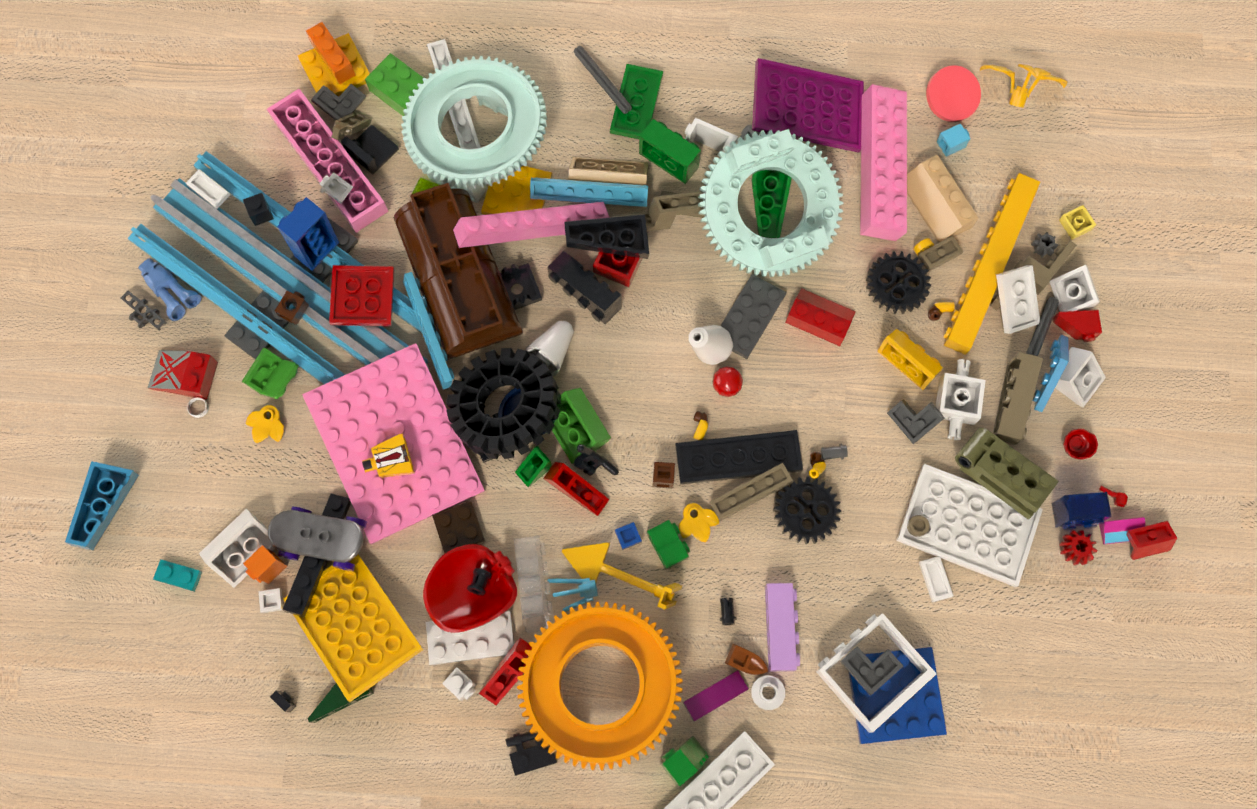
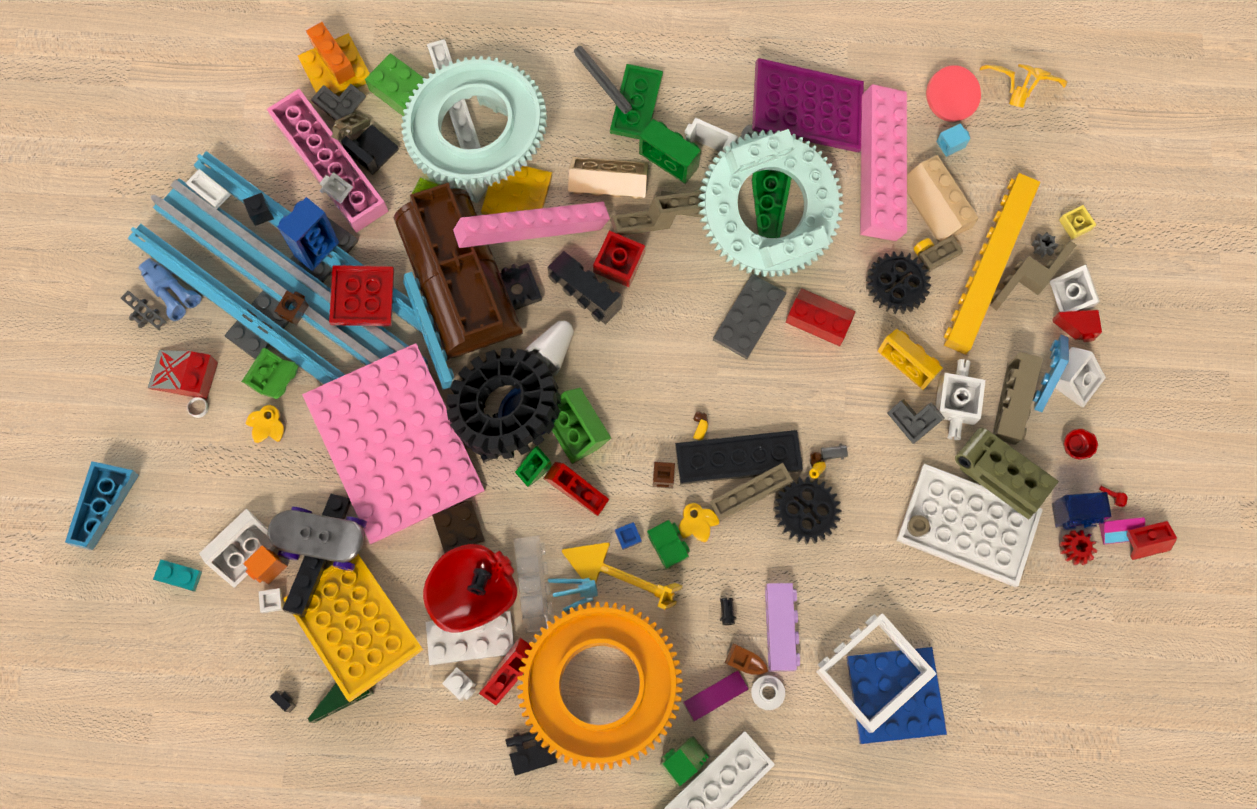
(390, 458): torso -> none
(588, 192): medium azure plate -> none
(591, 460): black piece -> none
(610, 235): black wedge -> none
(711, 343): white cone -> none
(727, 381): red hair -> none
(868, 674): dark grey plate -> none
(936, 579): white tile -> none
(938, 309): arm -> none
(1018, 299): white plate -> none
(1043, 327): dark grey axle -> none

